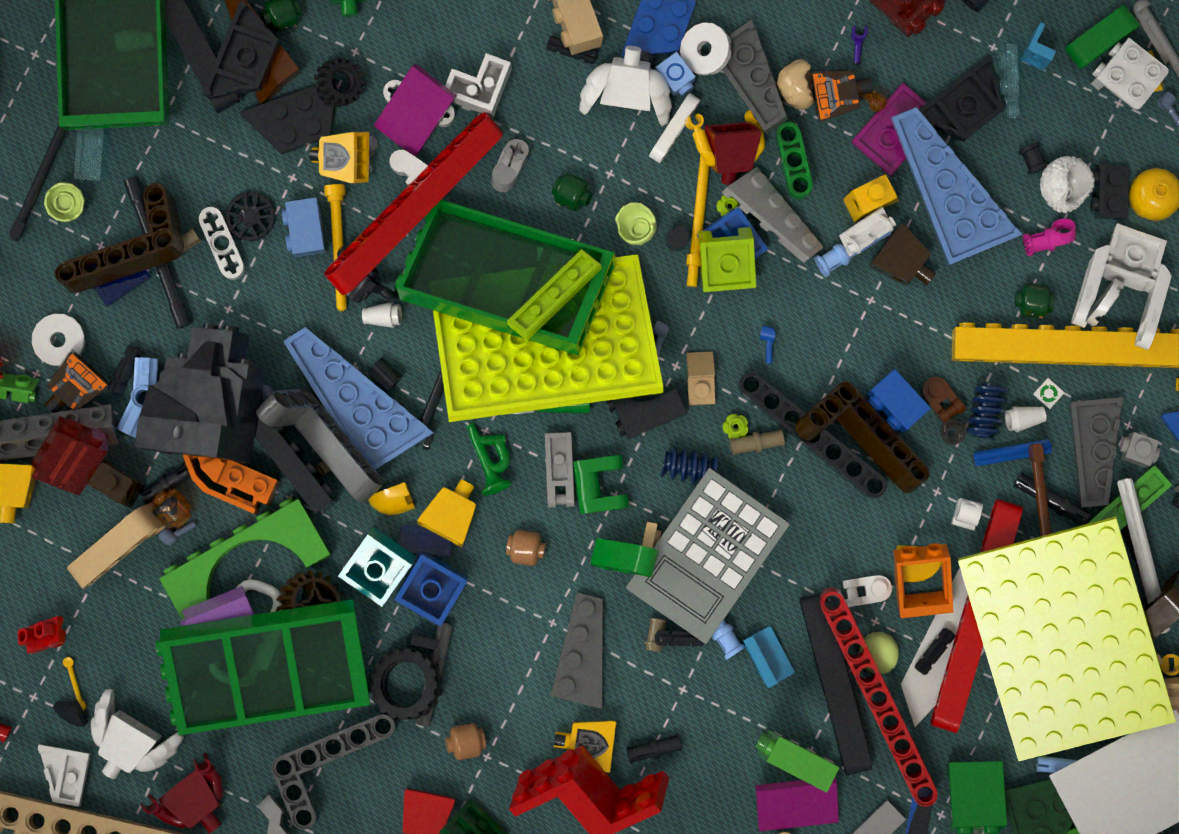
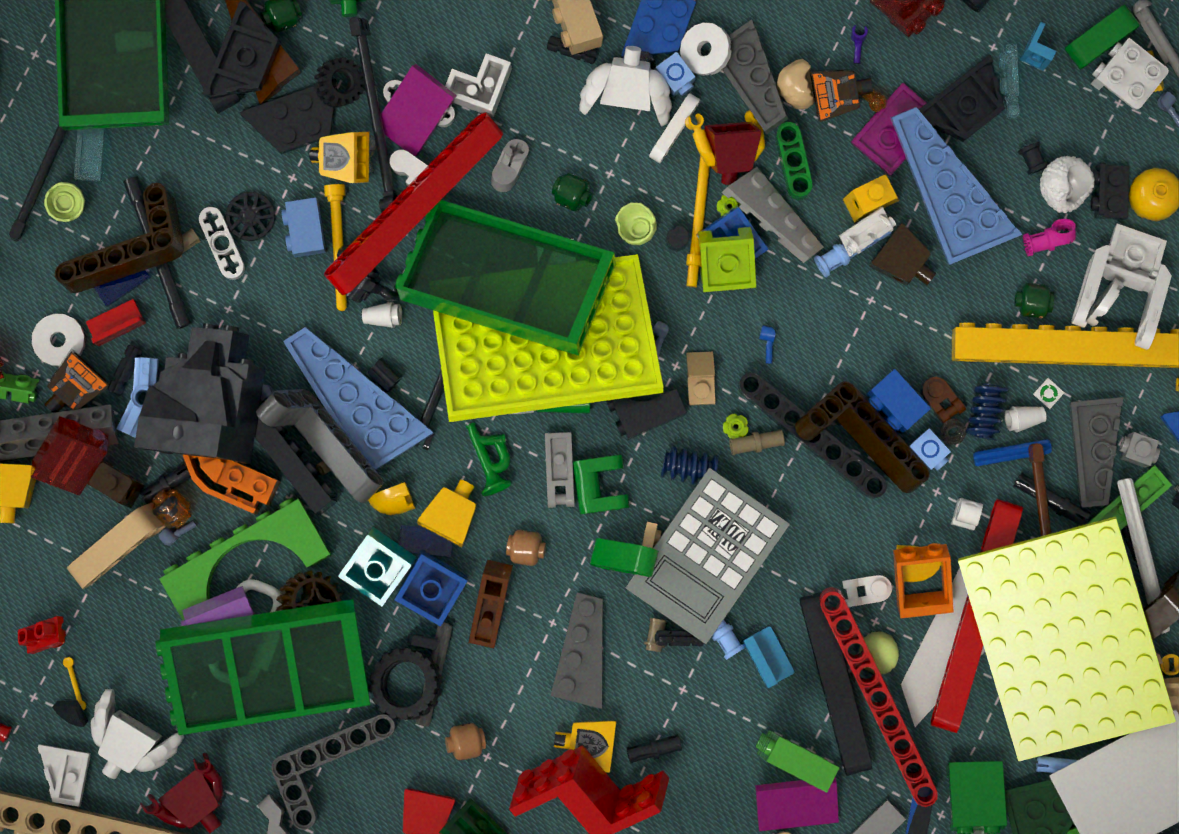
(115, 322): none -> red panel
(360, 29): none -> black hinge
(490, 603): none -> reddish brown slope
(554, 294): lime tile -> none
(930, 450): none -> light blue brick
(935, 651): black axle -> none

